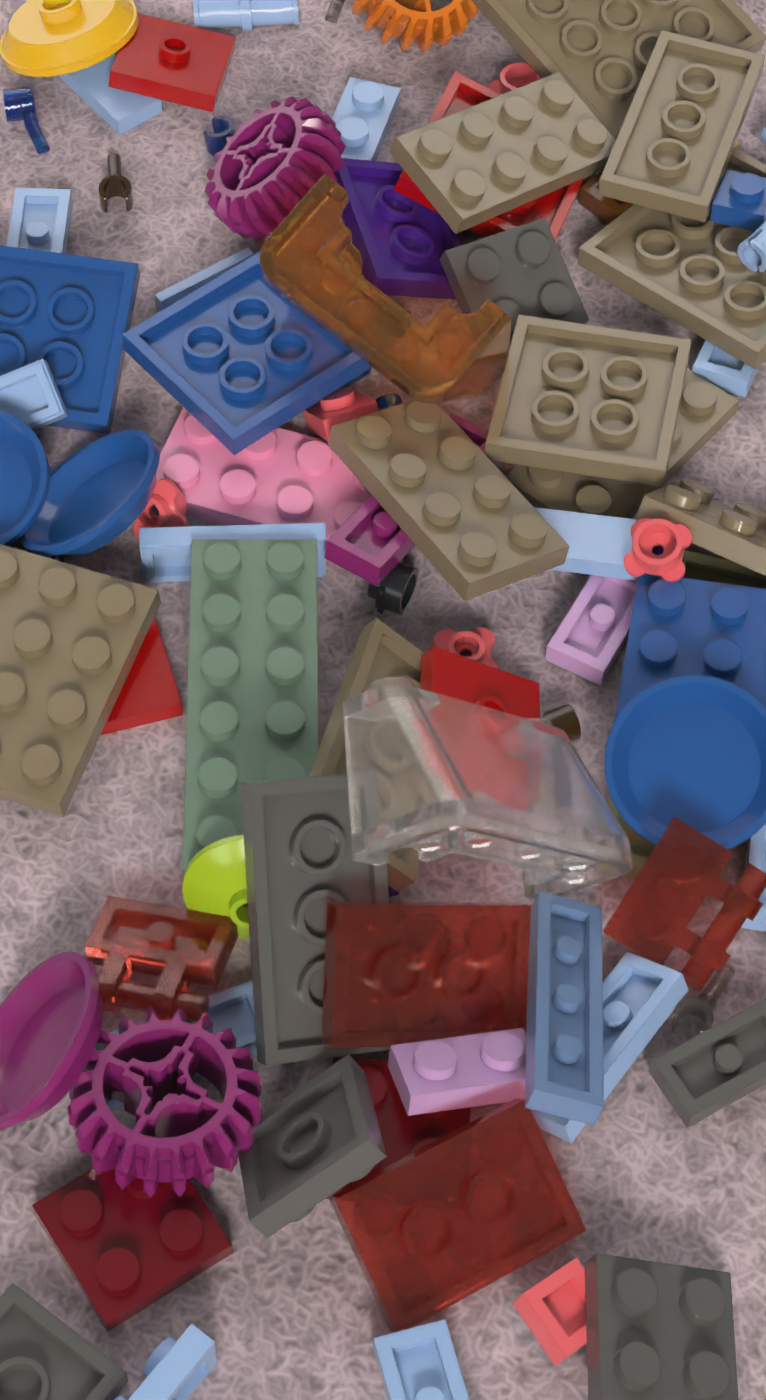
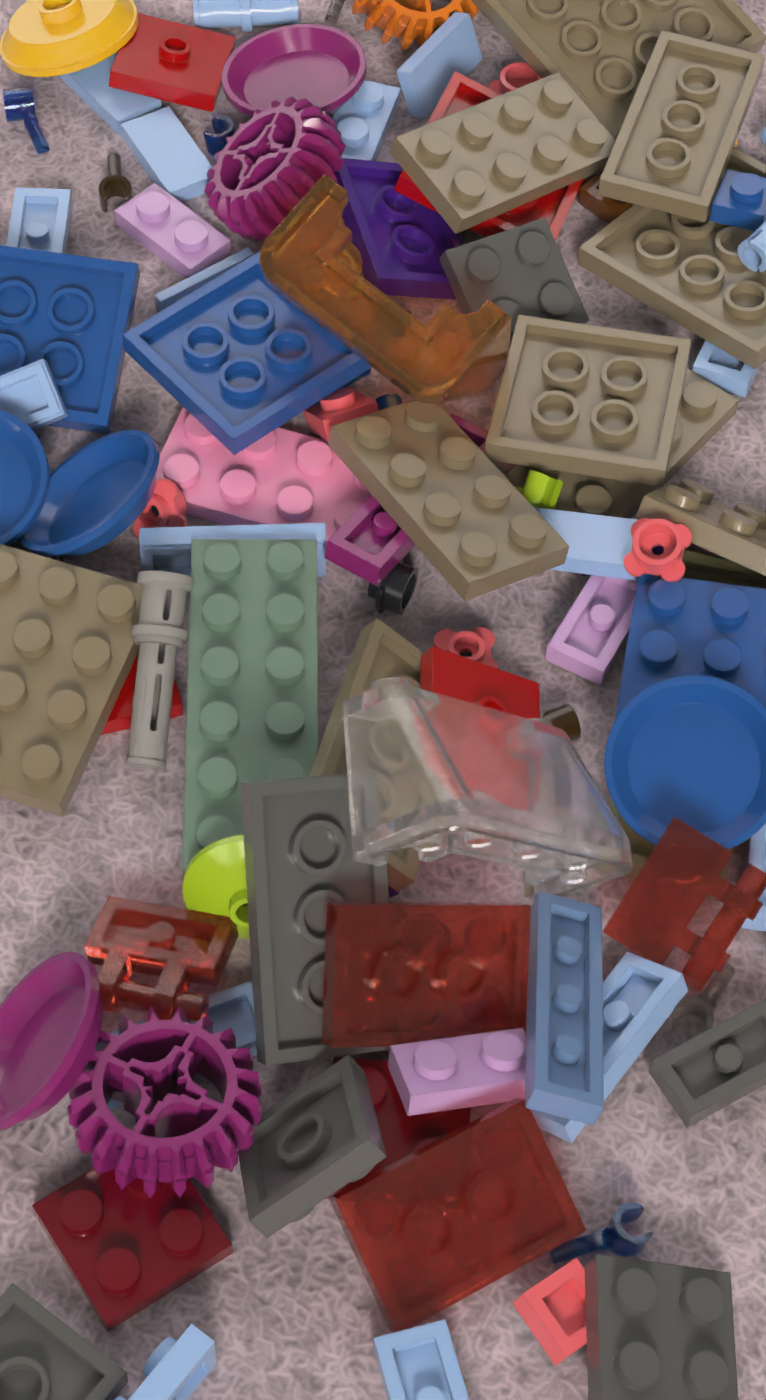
(158, 638): none -> light grey pin
(167, 153): none -> light blue tile
(172, 231): none -> lavender plate
(295, 62): none -> magenta piece
(432, 65): none -> light blue tile
(541, 490): none -> lime hand
(609, 1237): none -> clear blue hand

